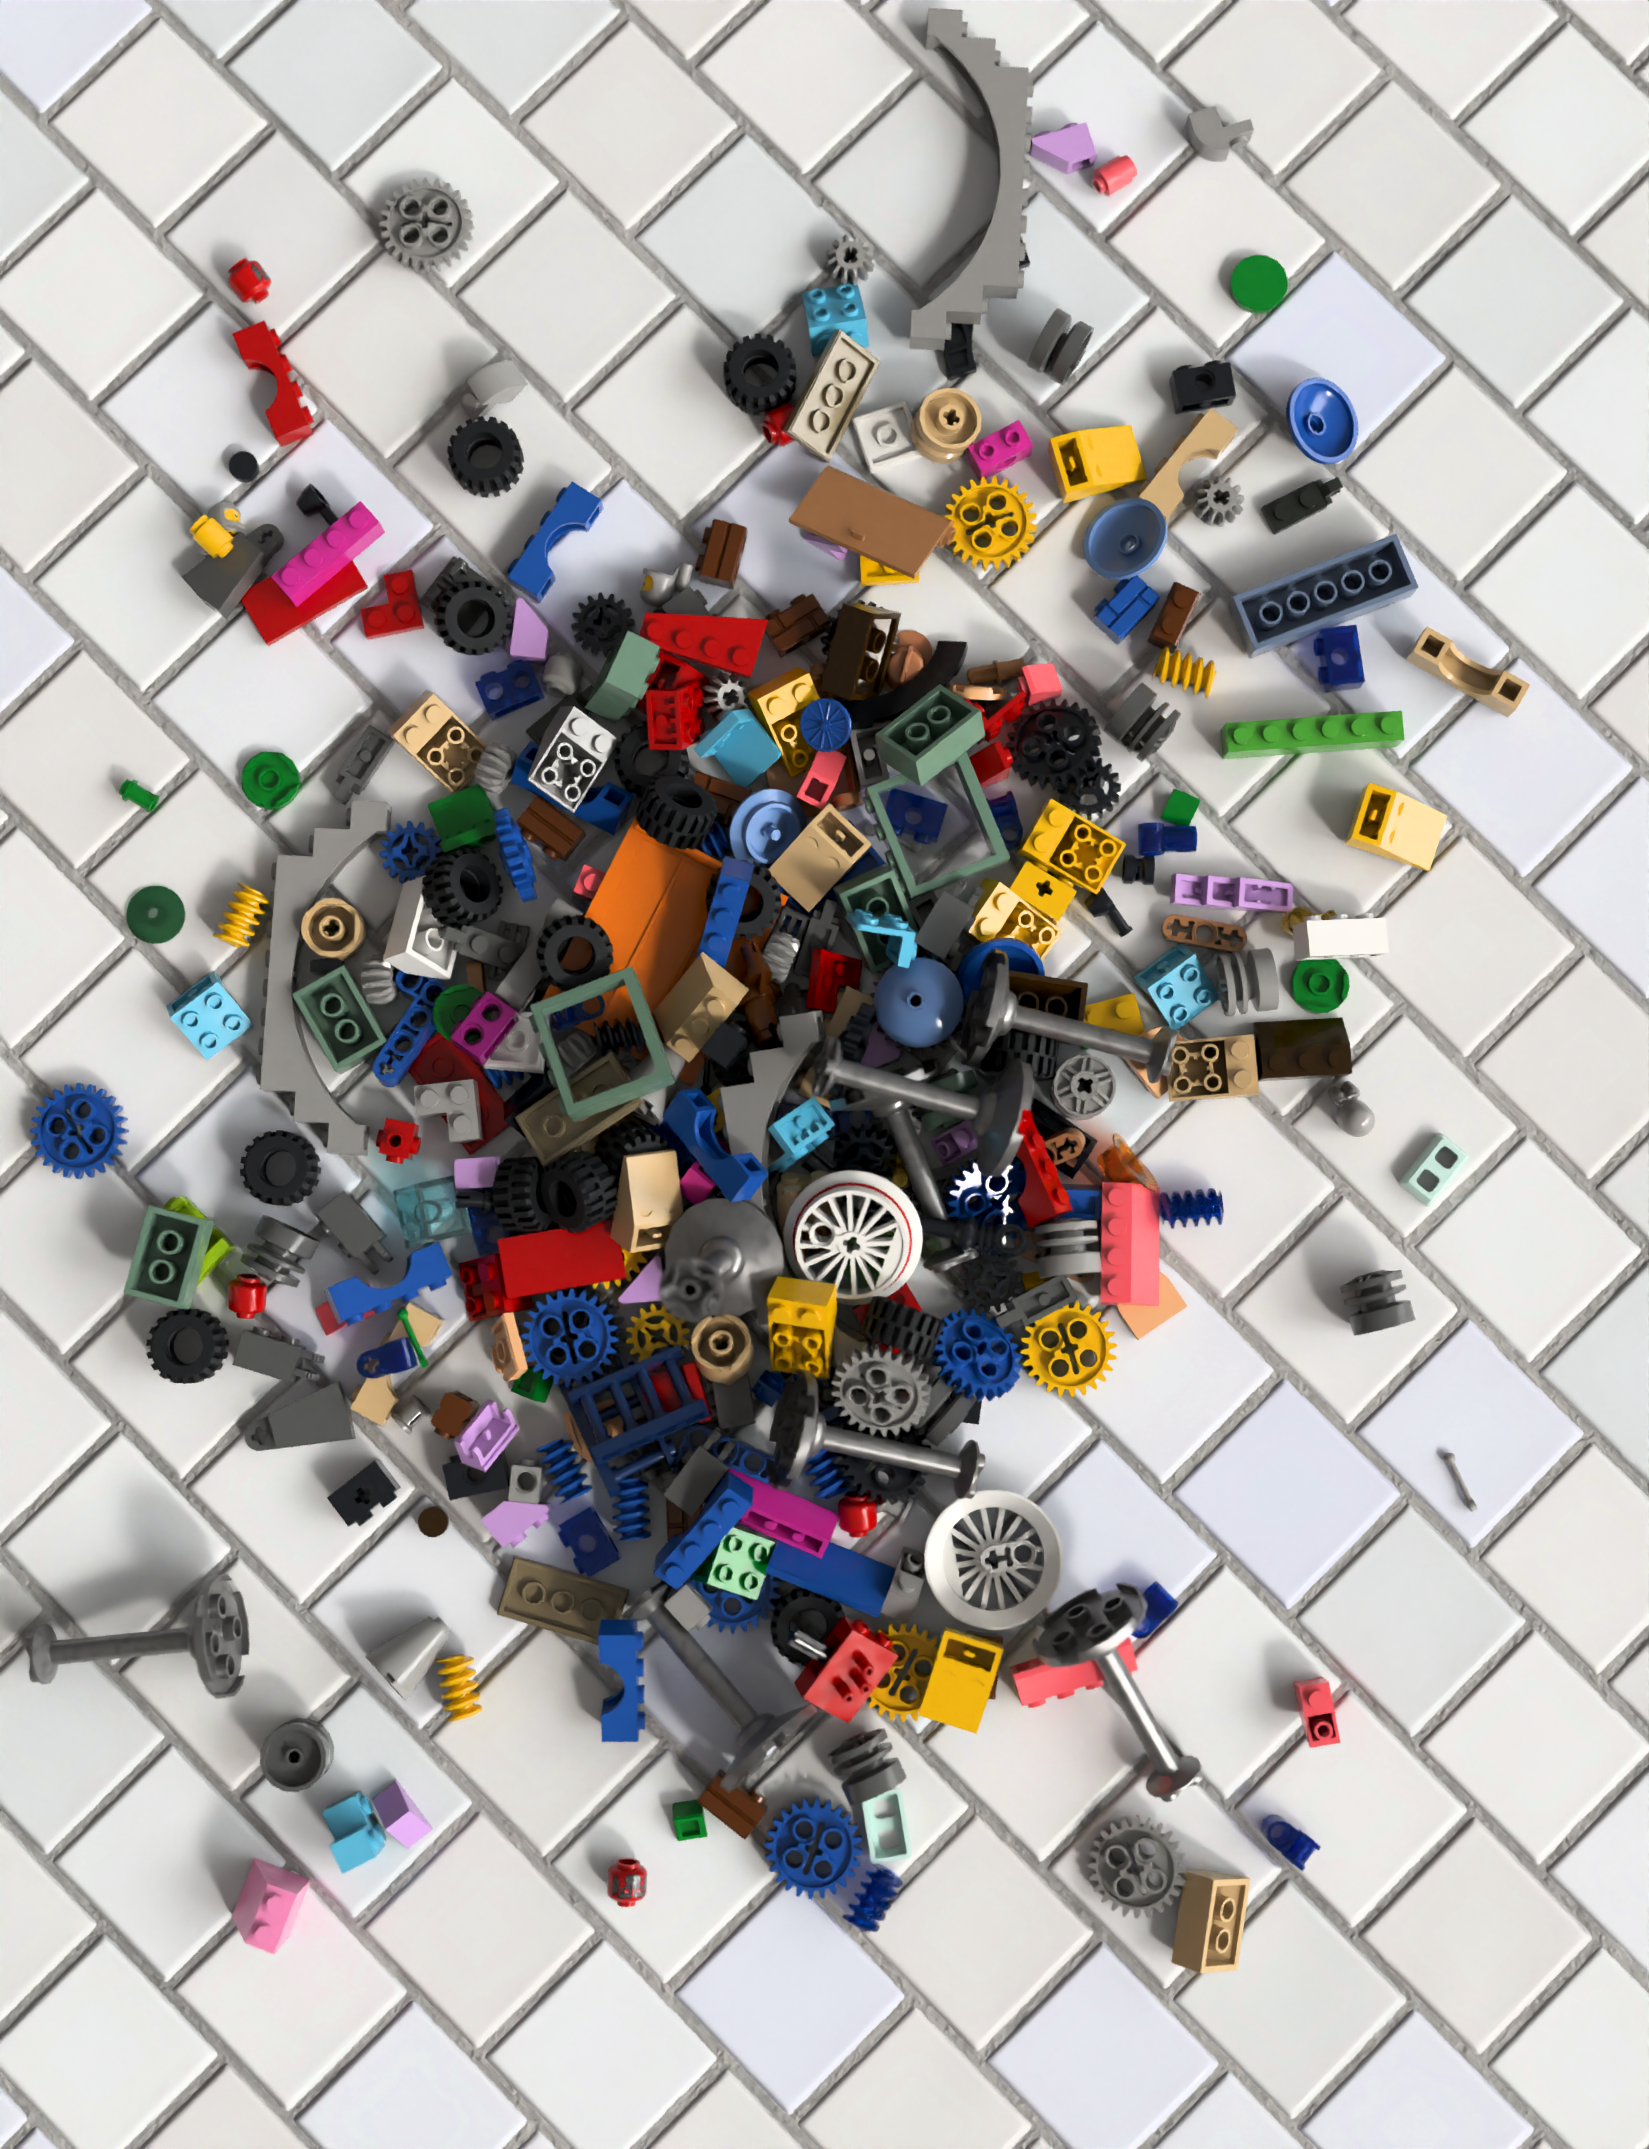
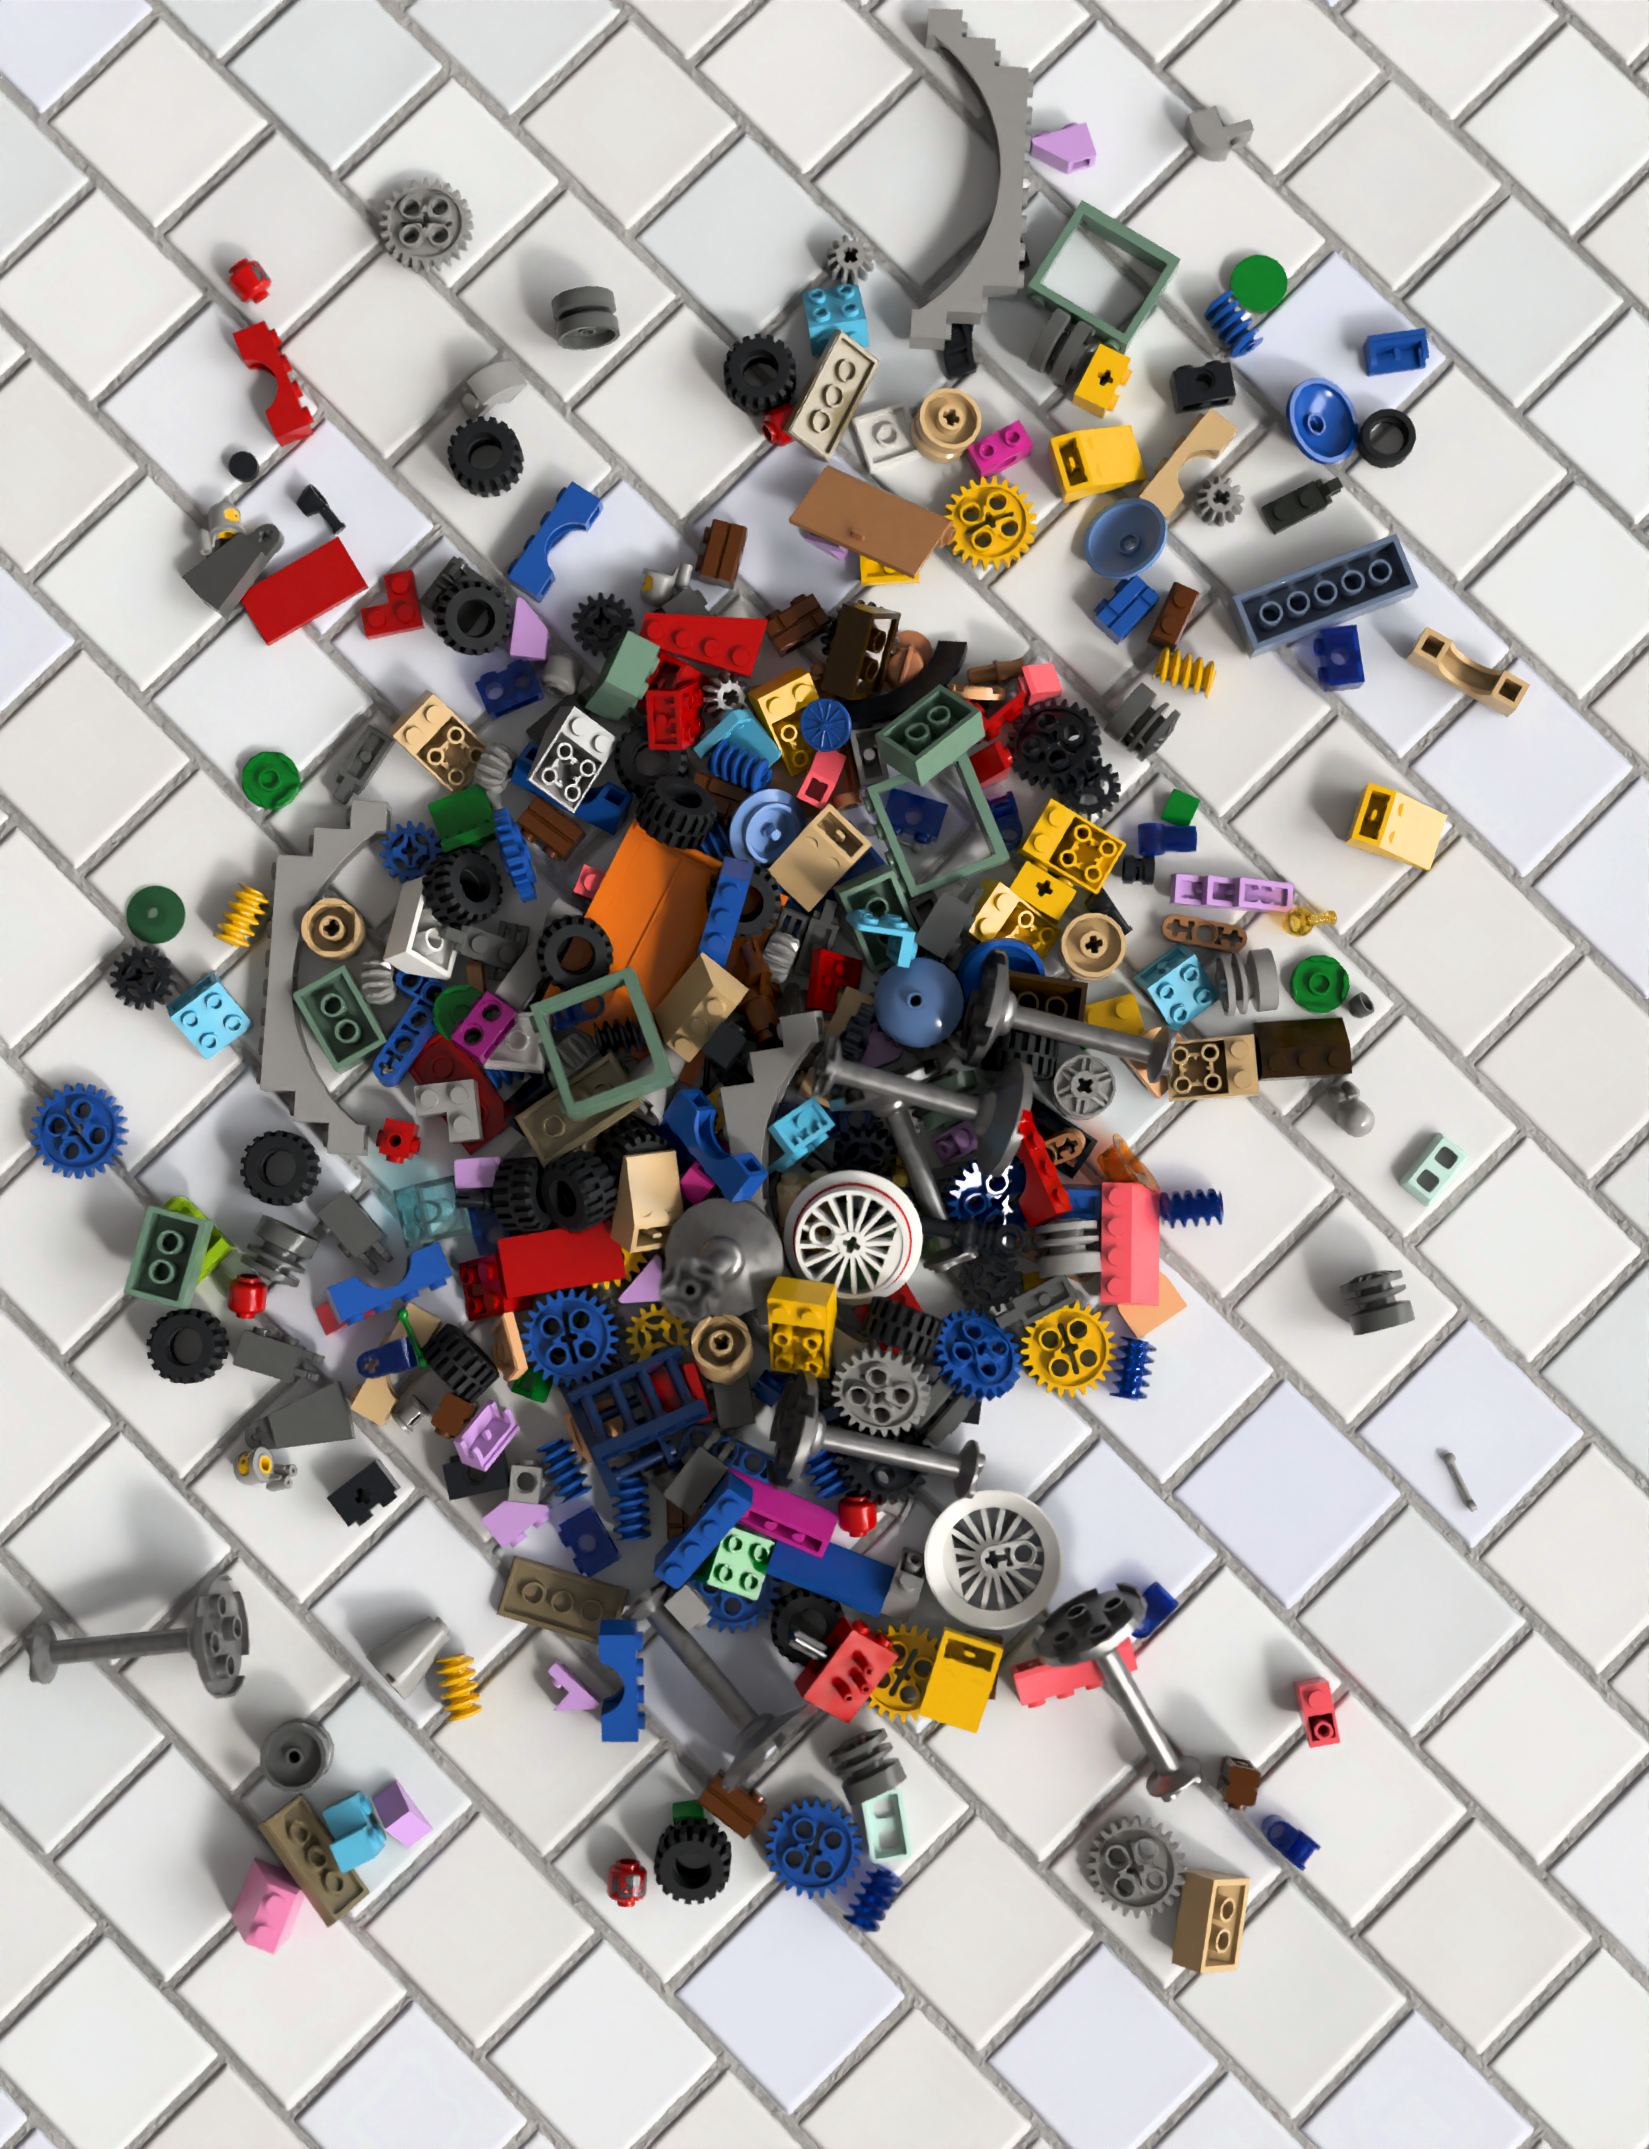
(138, 795): green pin -> none
(138, 966): none -> black gear
(211, 537): yellow brick -> none
(259, 1467): none -> light grey piece
(305, 1851): none -> dark tan tile
(325, 966): black tile -> none
(328, 554): dark pink brick -> none
(433, 1521): dark brown tile -> none
(460, 1362): none -> black tyre
(578, 1695): none -> lavender slope
(585, 318): none -> dark grey wheel
(688, 1882): none -> black tyre
(739, 767): none -> blue piece
(1095, 930): none -> tan wheel
(1105, 365): none -> yellow brick
(1114, 175): coral brick -> none
(1126, 240): none -> sand green window
(1133, 1369): none -> clear blue piece
(1231, 327): none -> blue piece
(1238, 1782): none -> reddish brown brick
(1312, 734): bright green brick -> none
(1340, 937): white brick -> none
(1360, 1006): none -> dark grey hinge
(1392, 417): none -> black tyre
(1396, 352): none -> blue hinge

